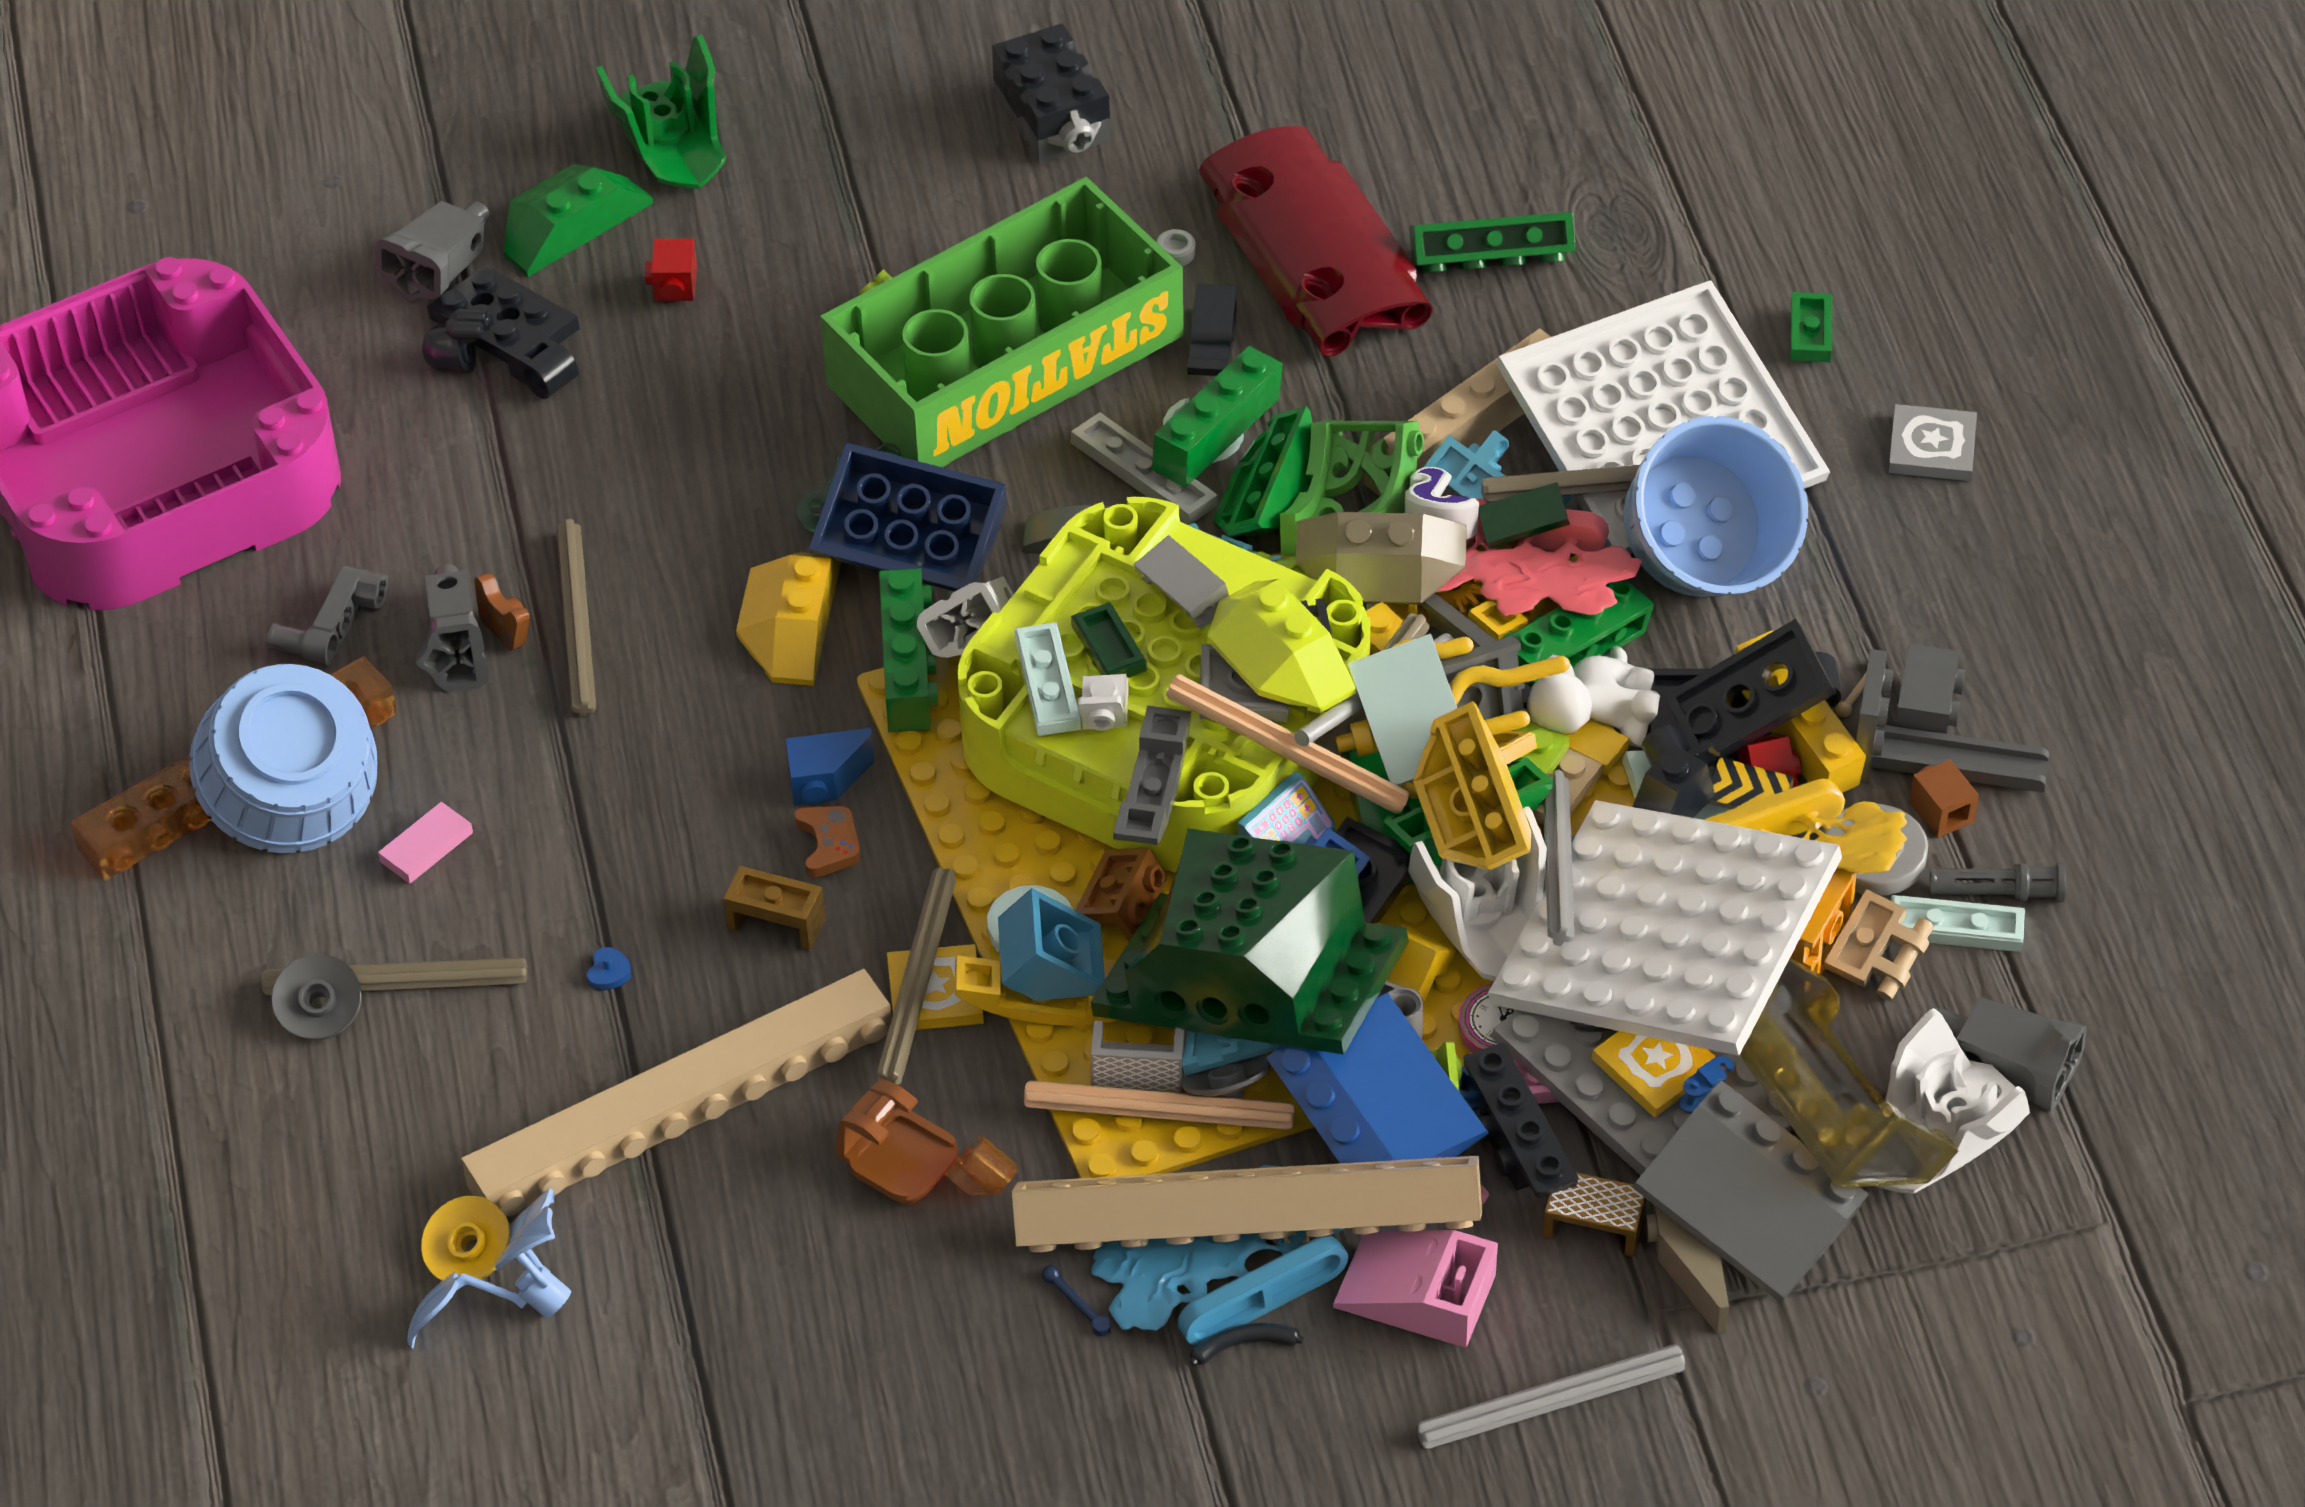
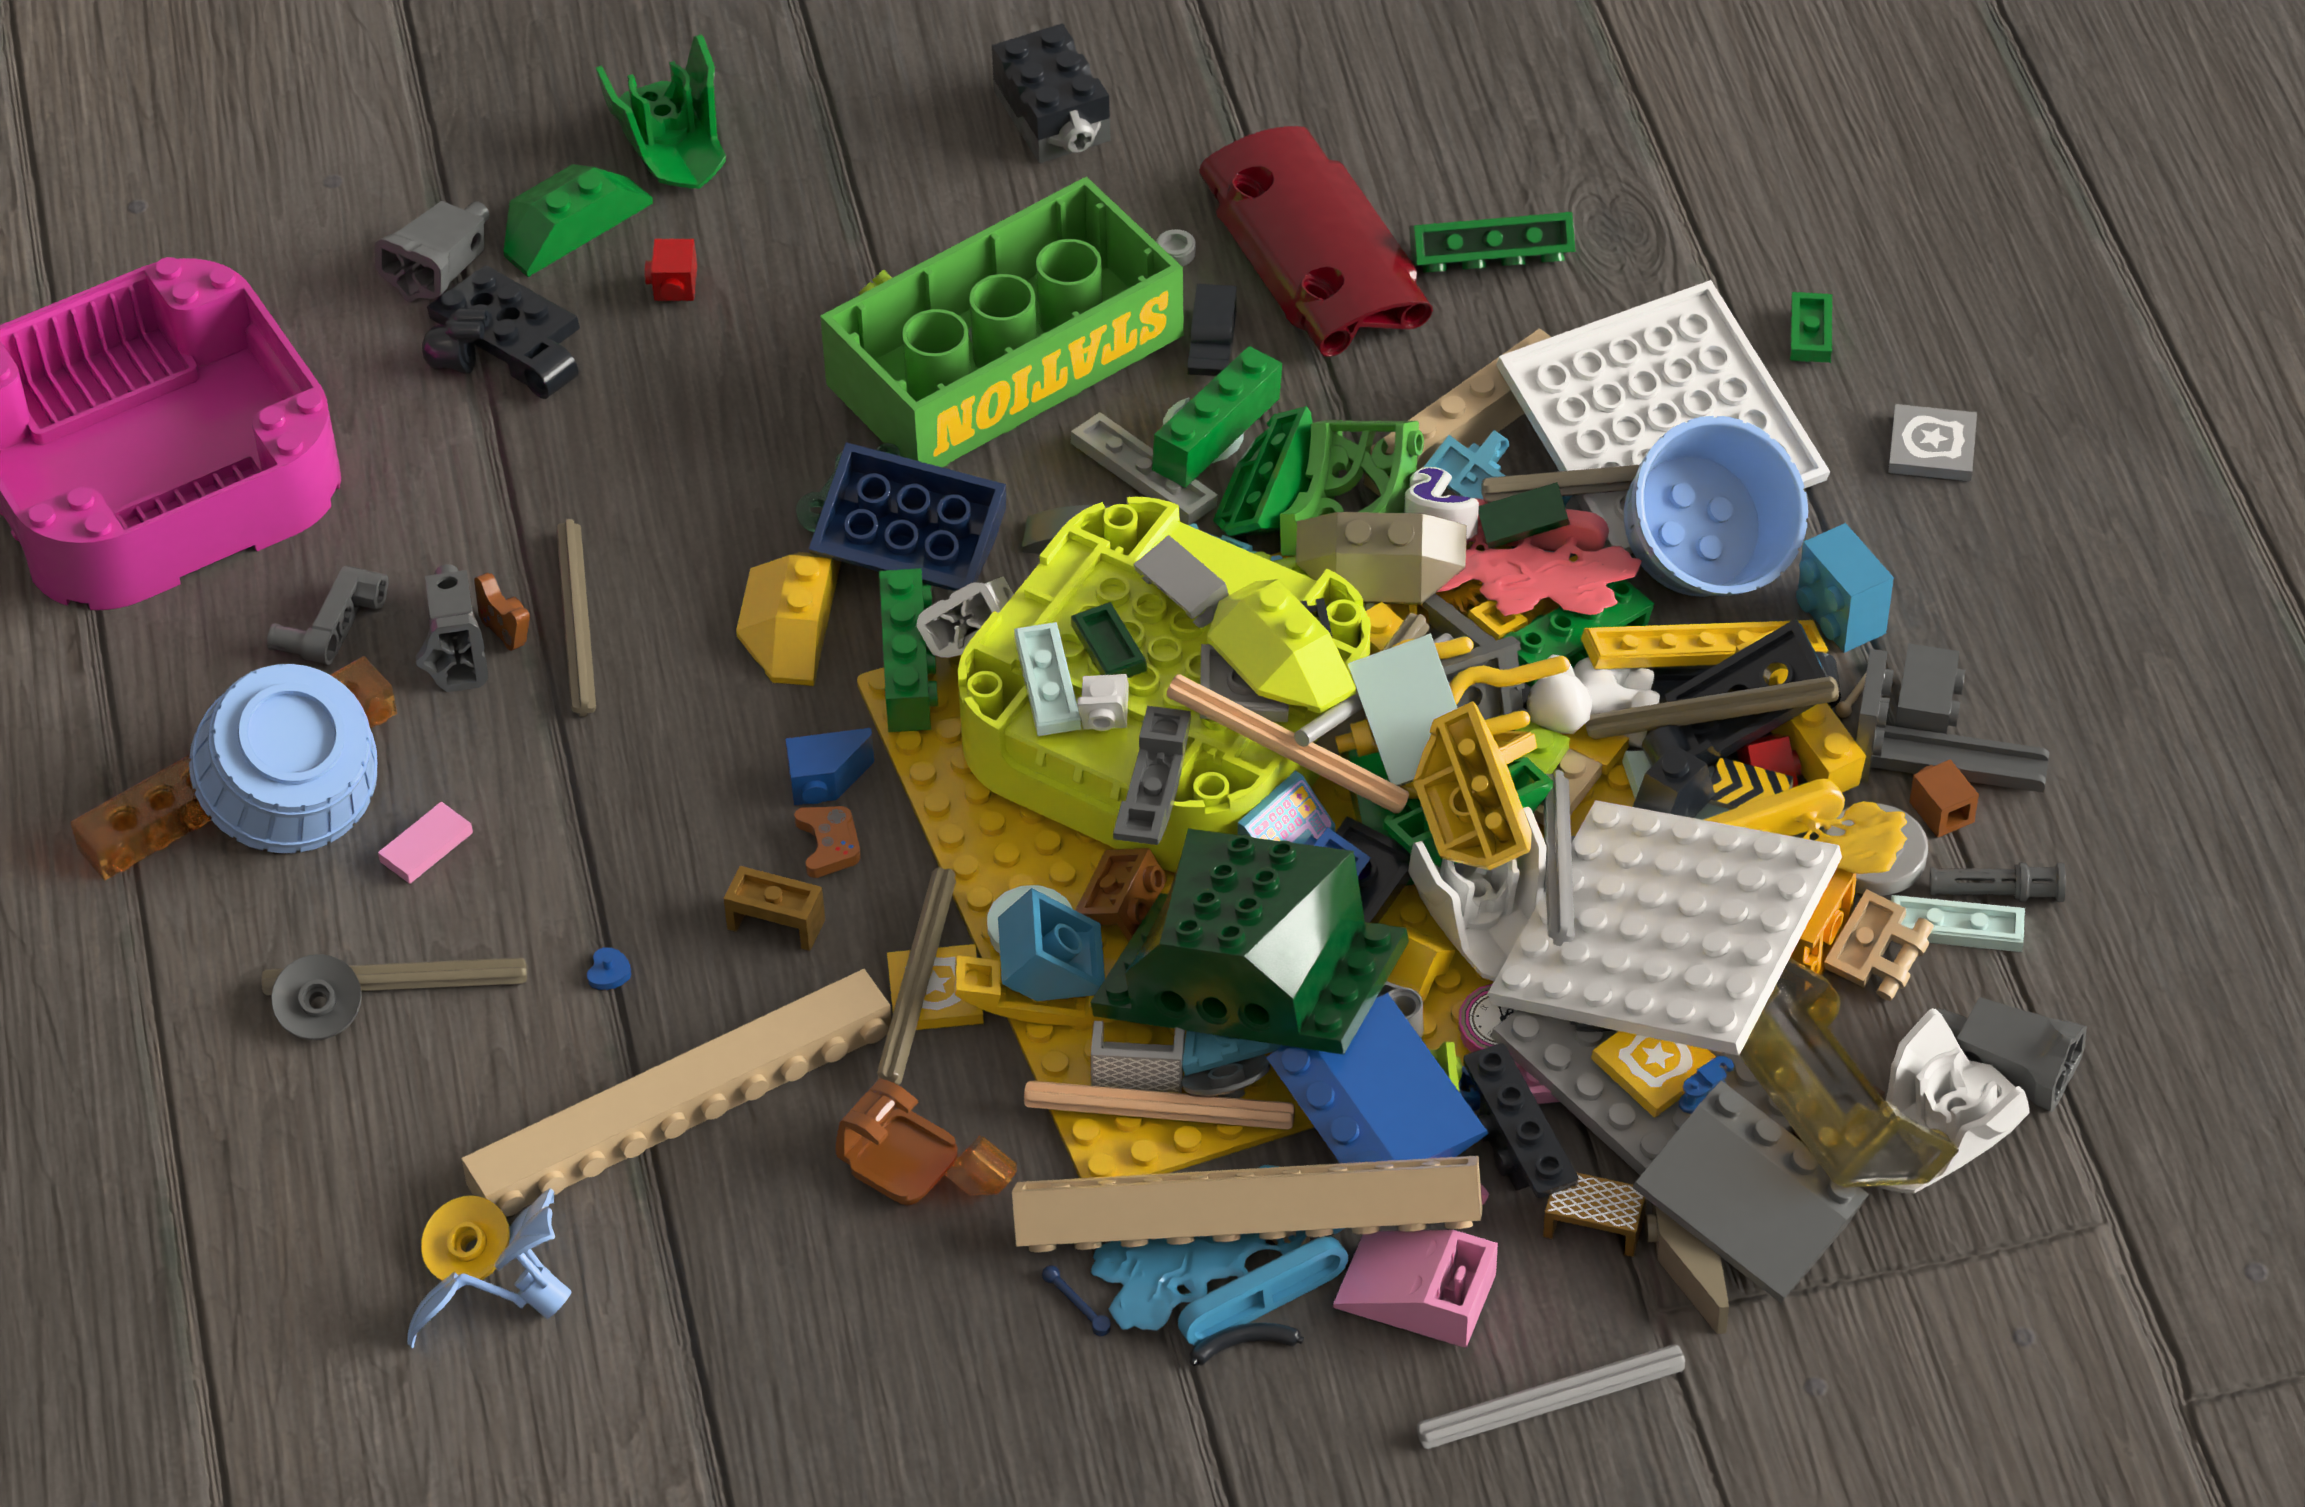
(1678, 643): none -> yellow tile
(1713, 707): none -> dark tan axle
(1844, 588): none -> dark azure brick

